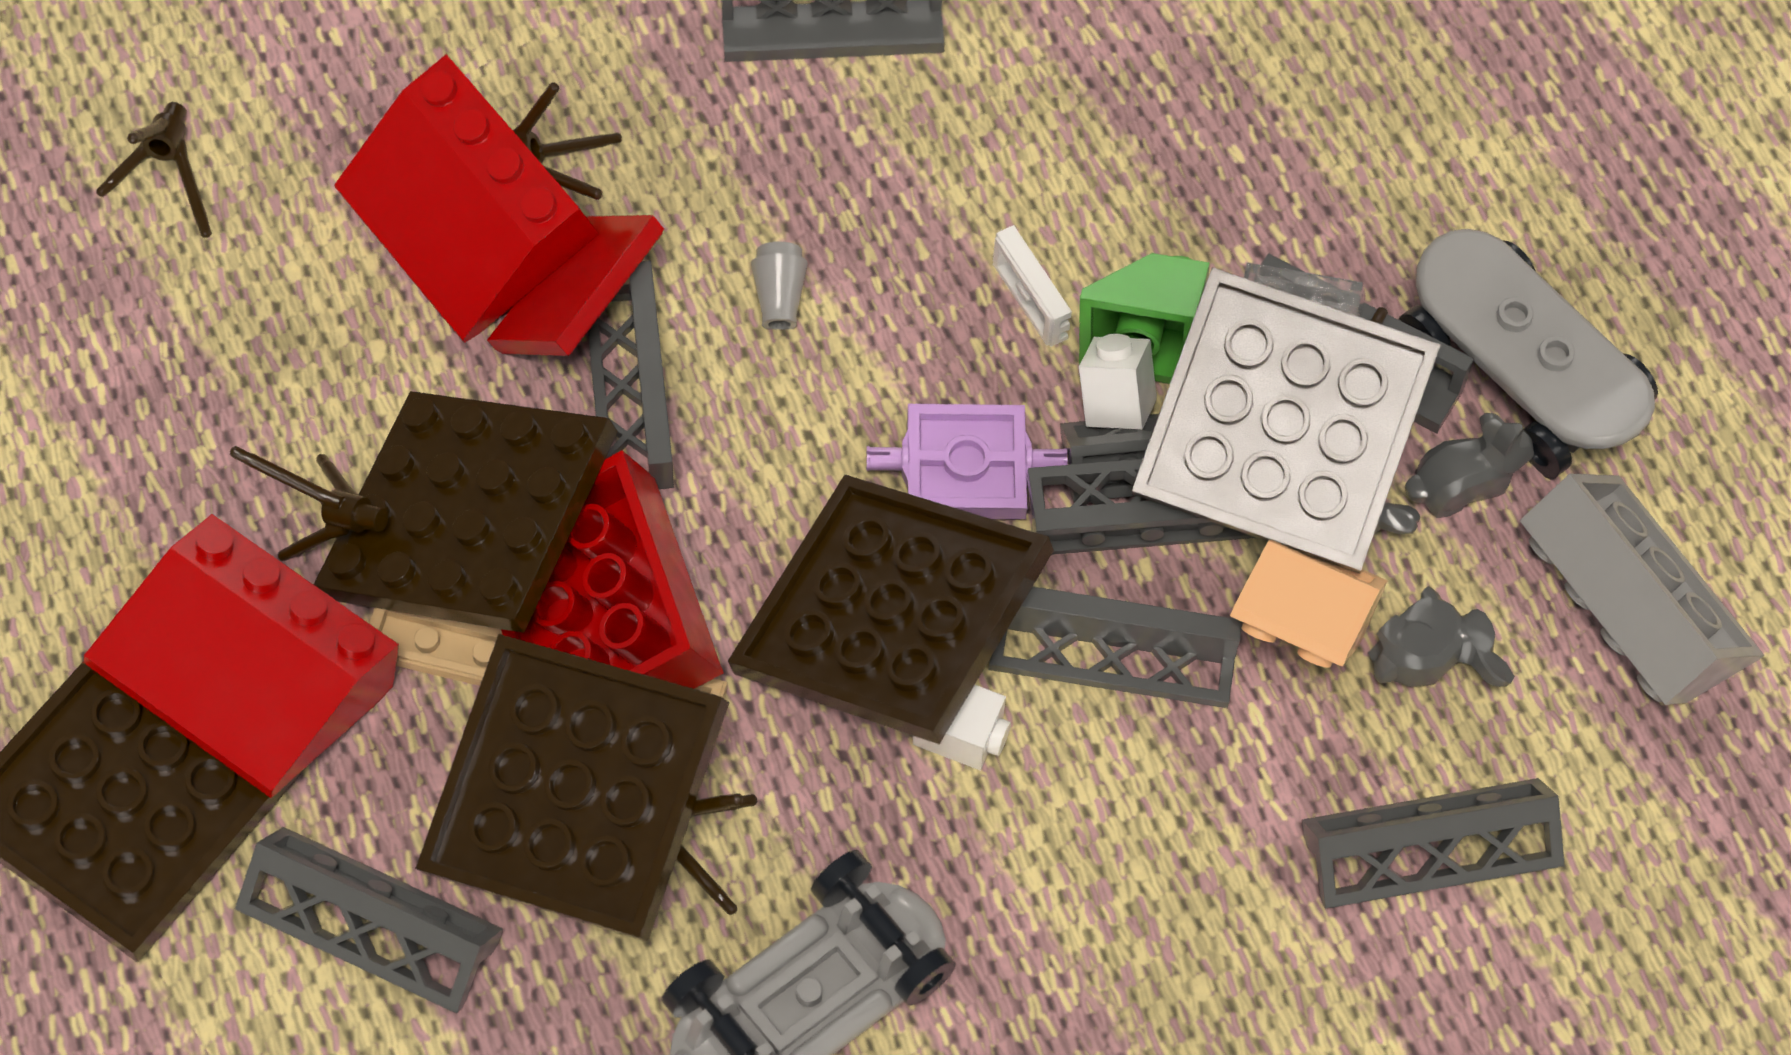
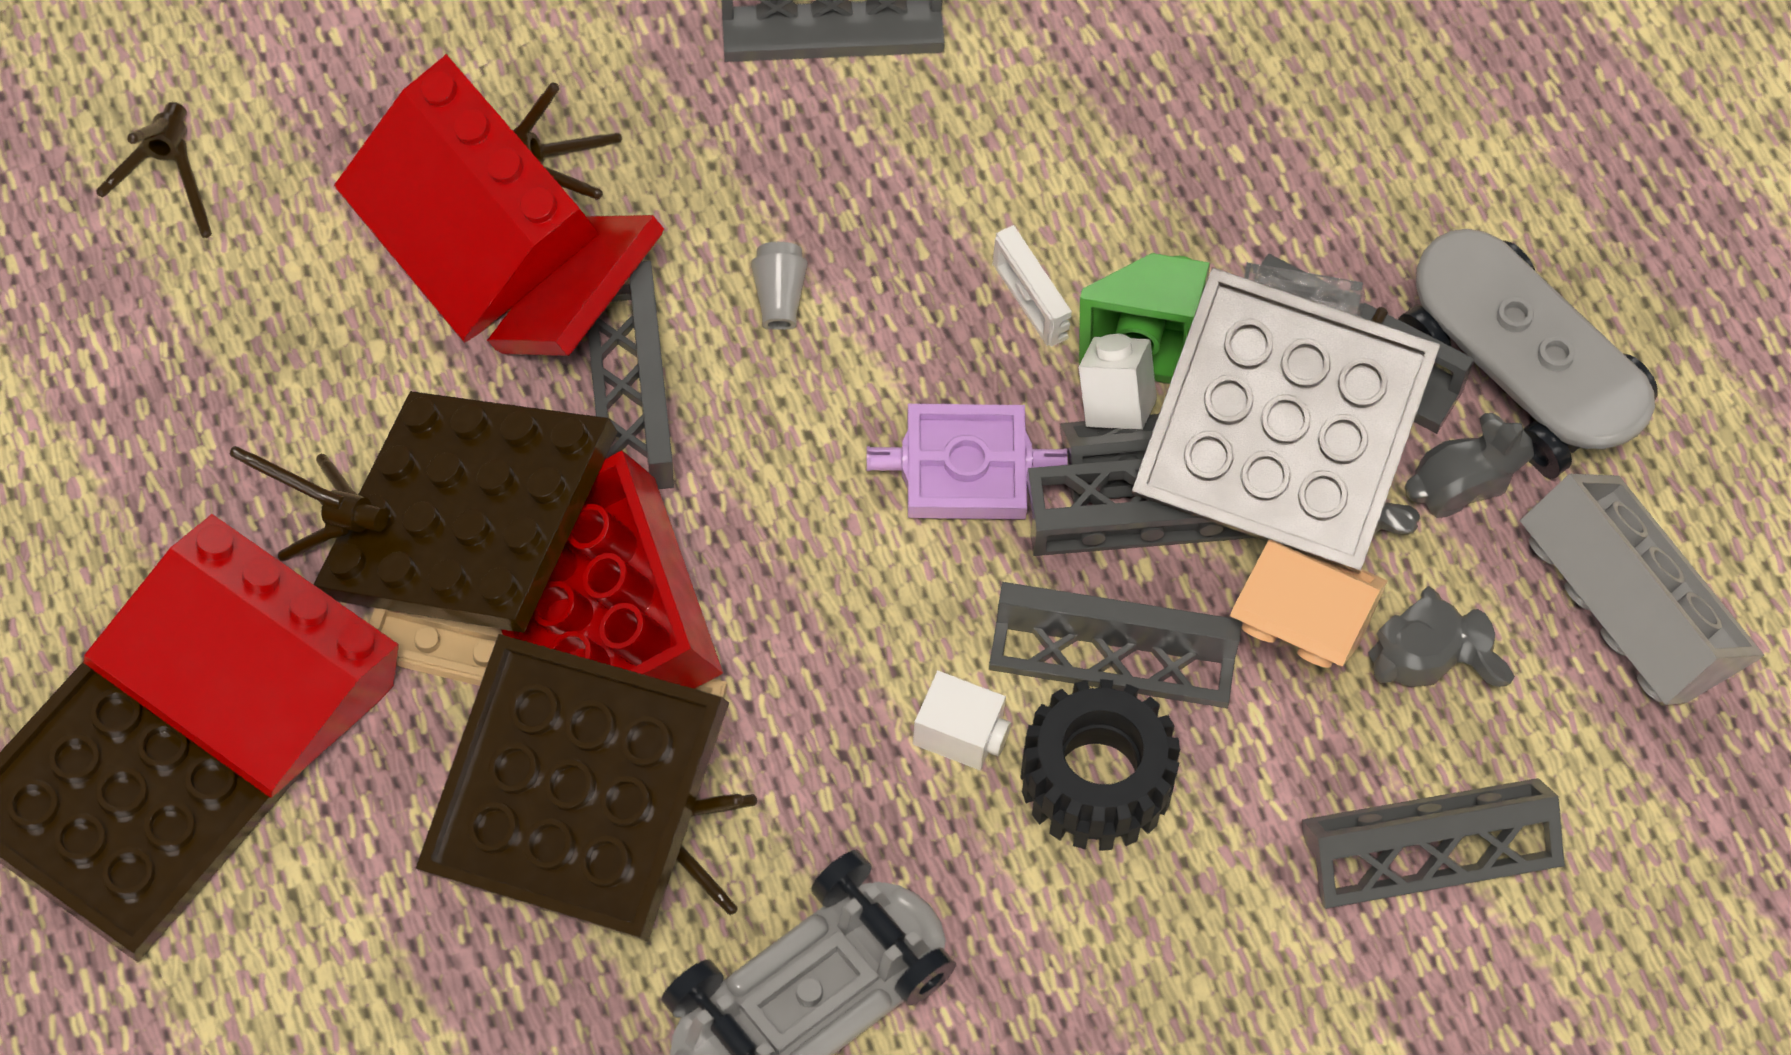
(375, 897): dark grey fence -> none
(891, 607): dark brown plate -> none
(1092, 808): none -> black tyre

